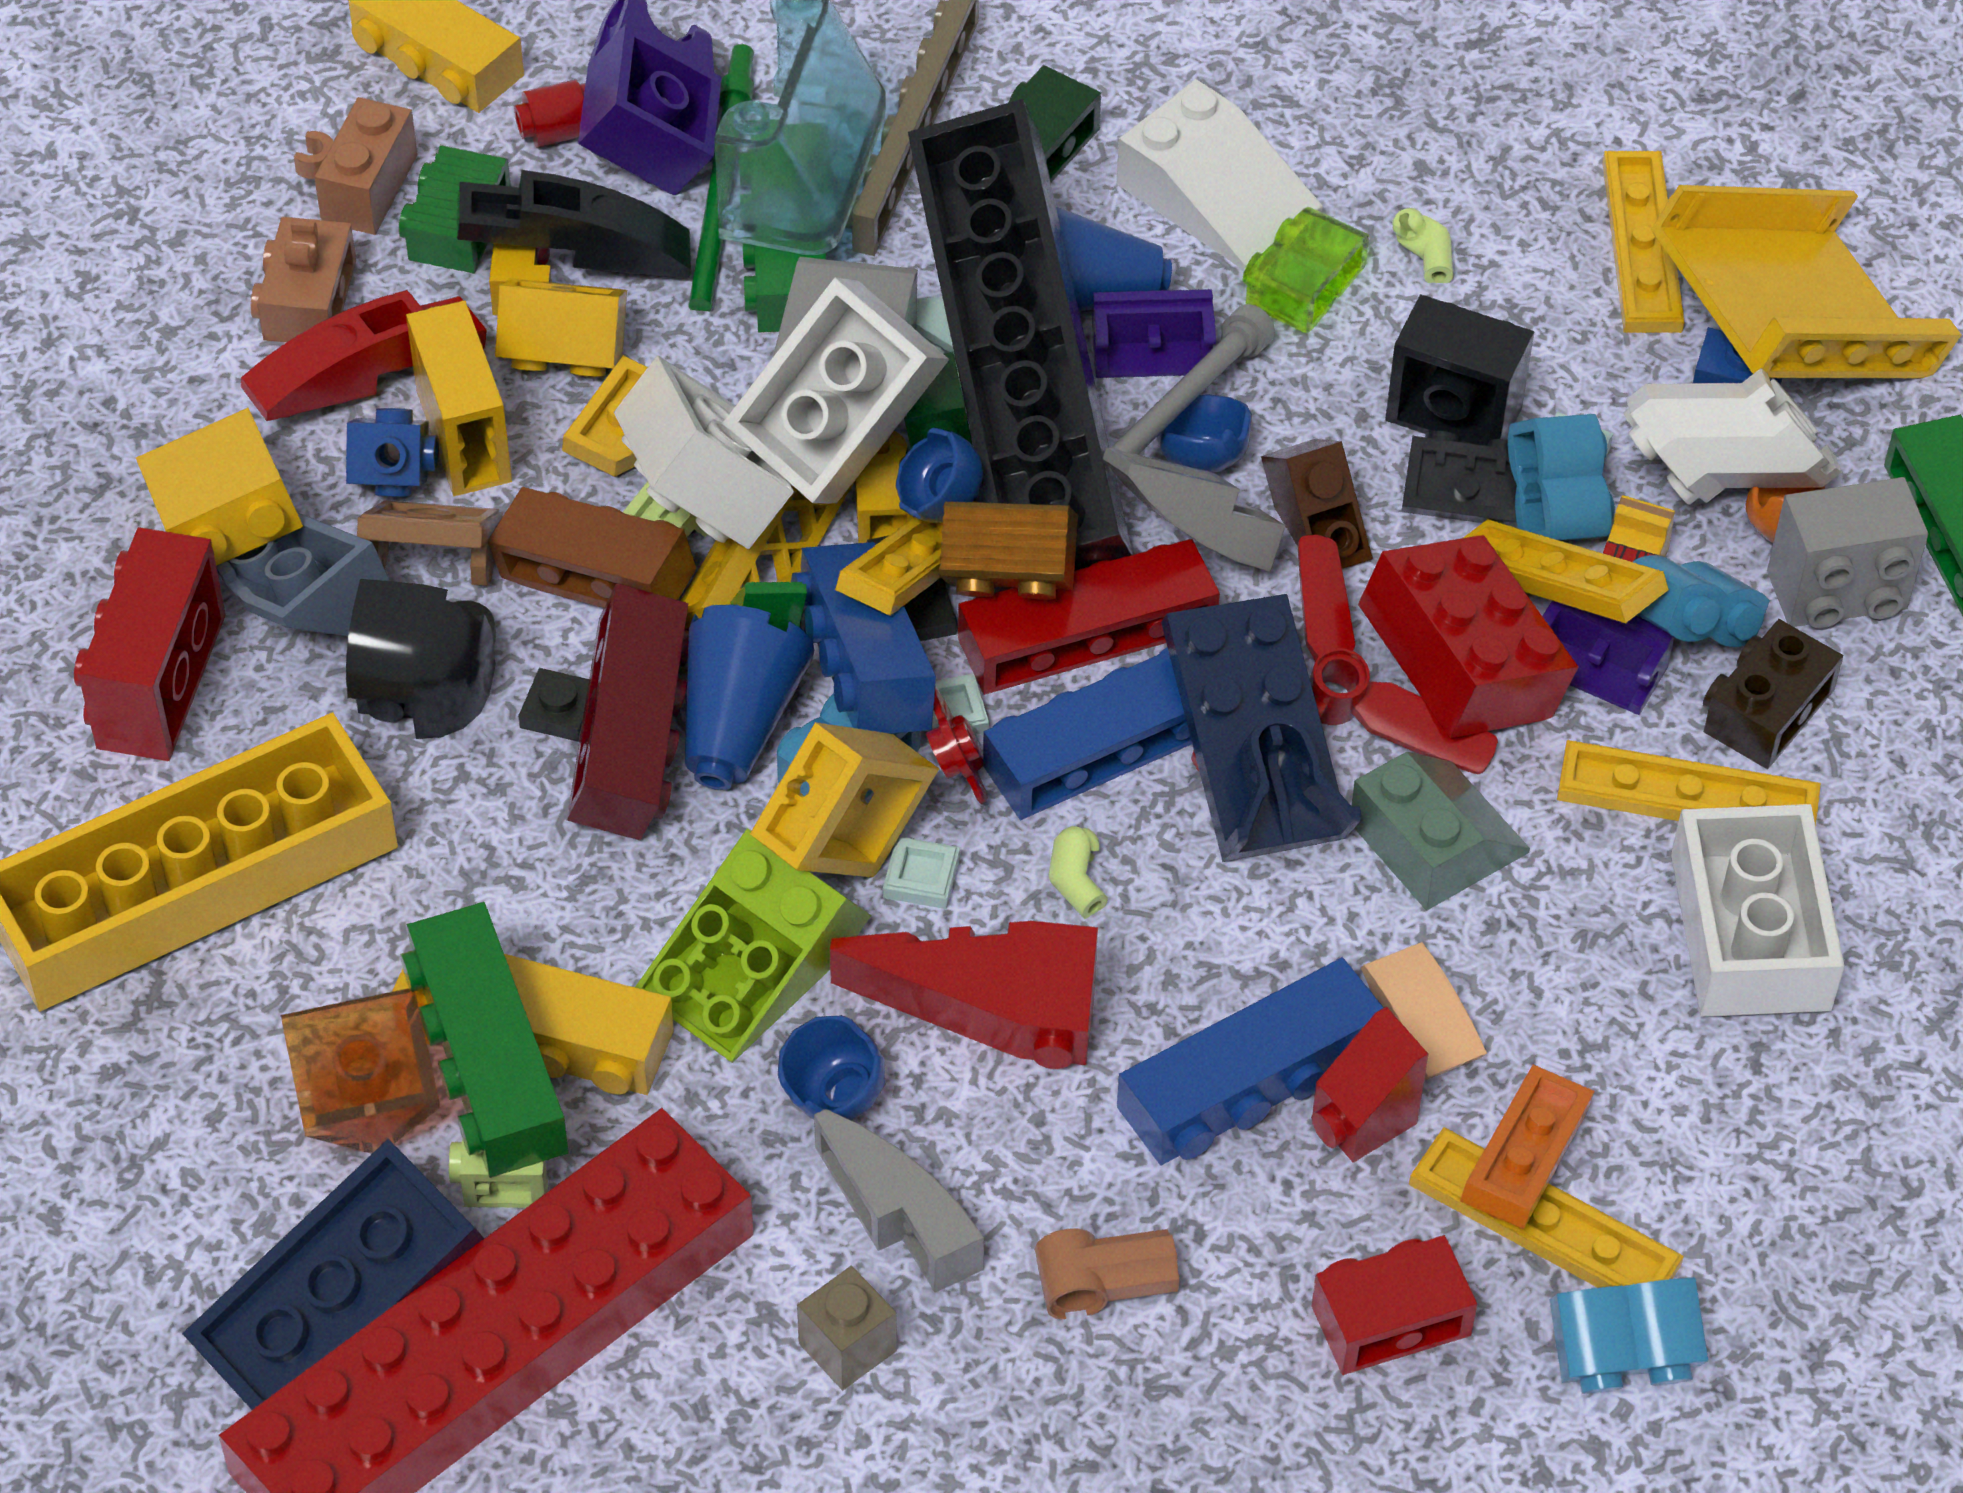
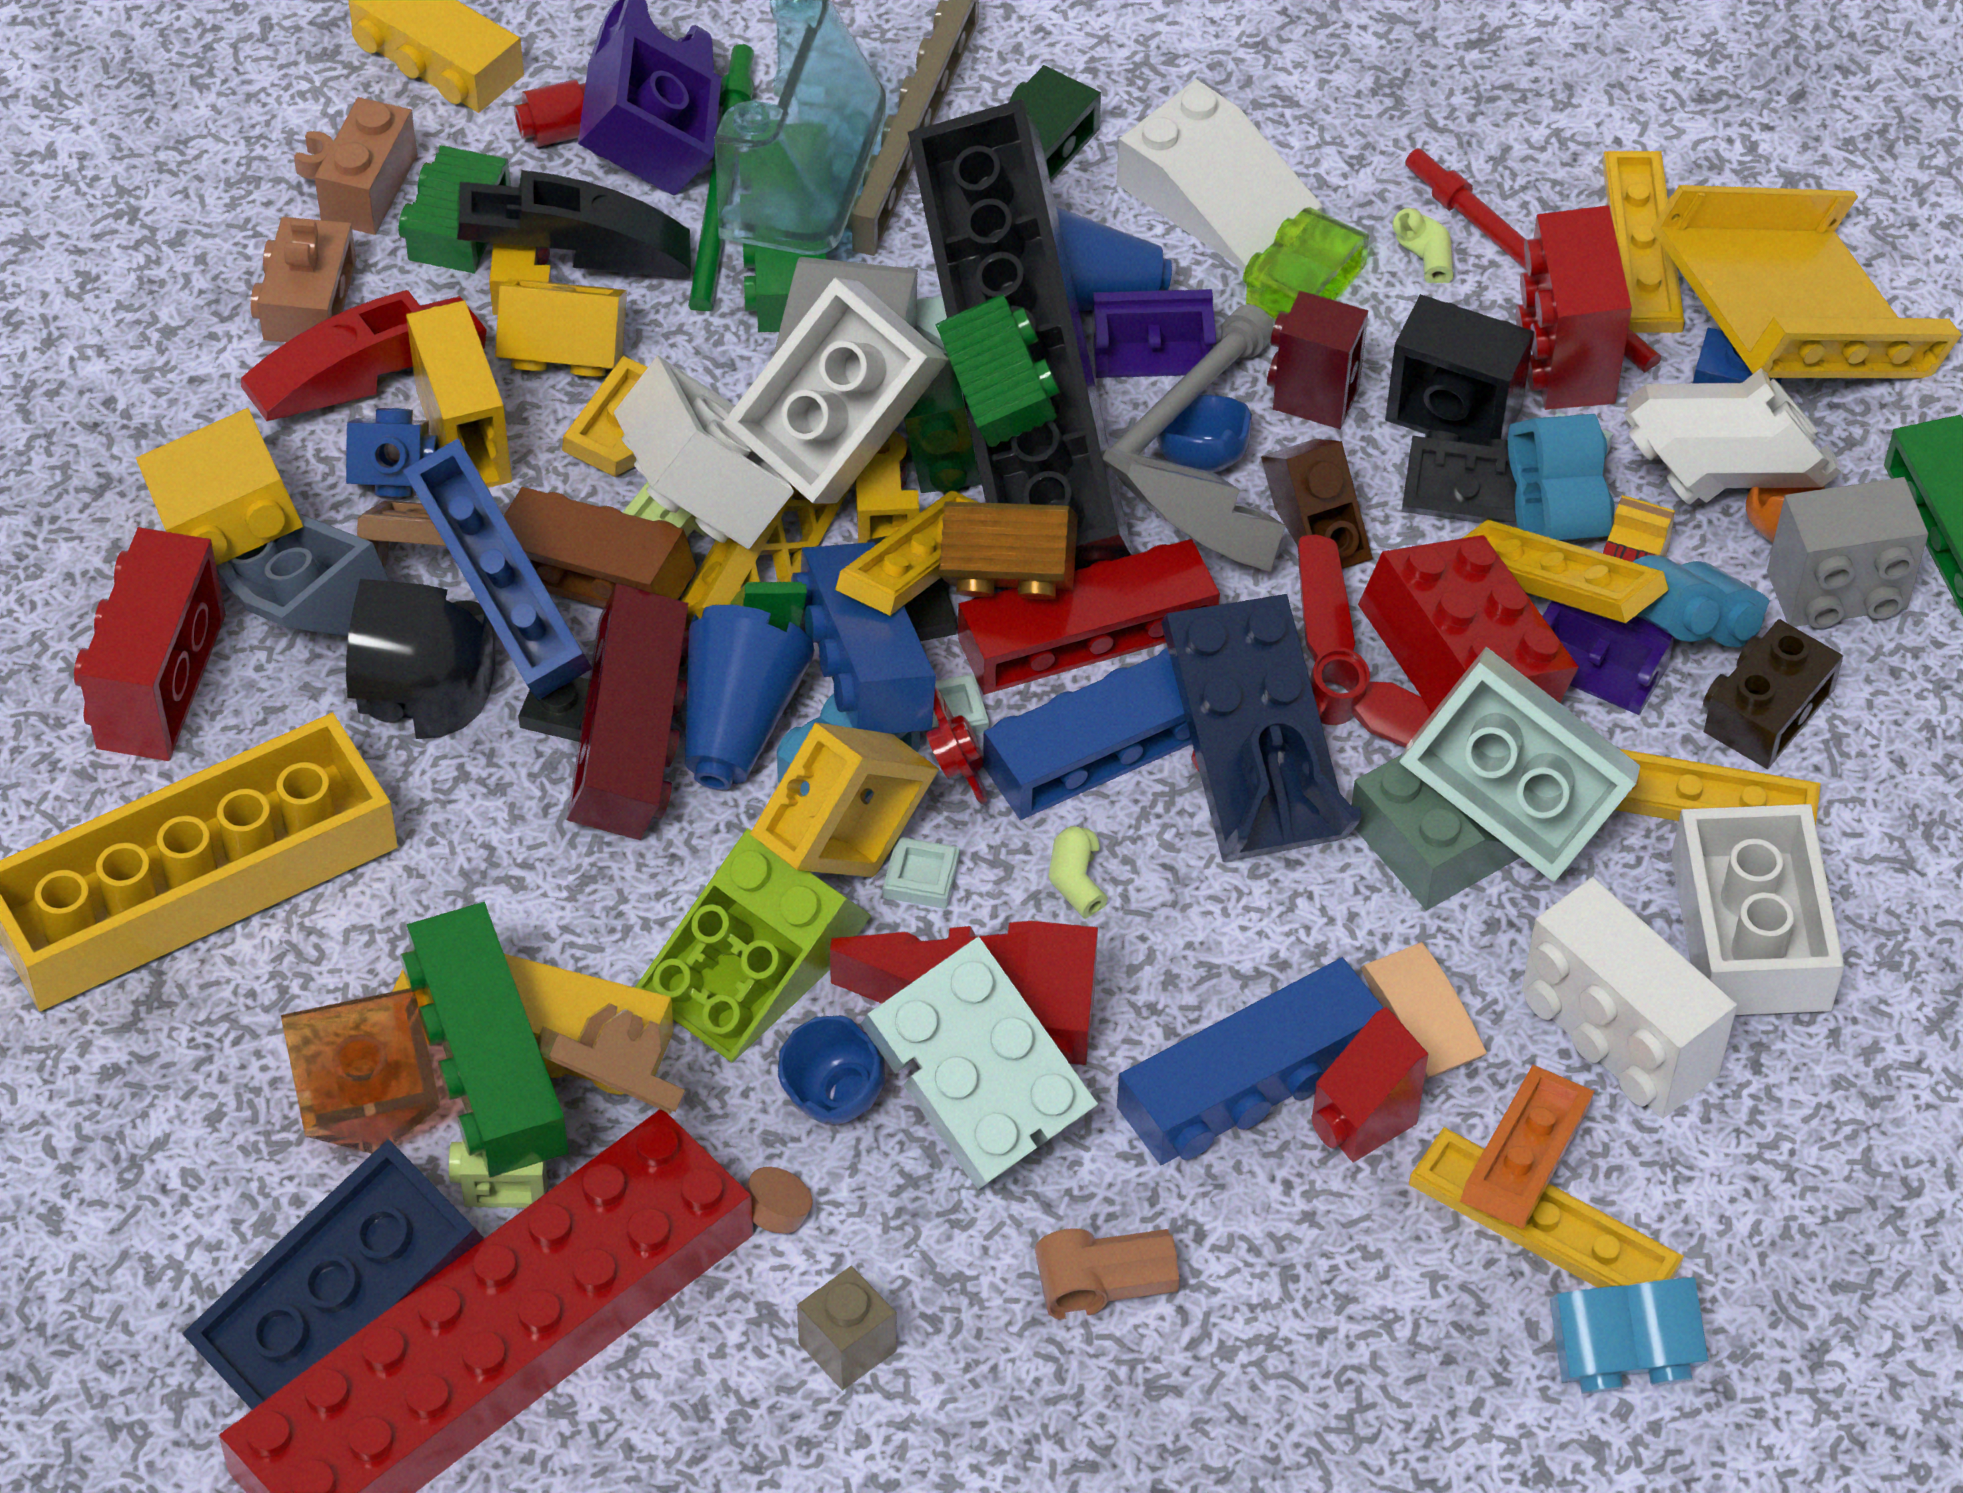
(497, 569): none -> blue brick
(616, 1054): none -> medium nougat piece
(778, 1199): none -> nougat tile
(899, 1201): light grey slope -> none
(938, 472): blue hair -> none
(982, 1060): none -> light aqua piece
(997, 369): none -> green brick
(1317, 359): none -> dark red brick
(1393, 1303): red brick -> none
(1456, 192): none -> red bar
(1520, 764): none -> light aqua brick
(1576, 306): none -> red piece
(1627, 998): none -> white brick

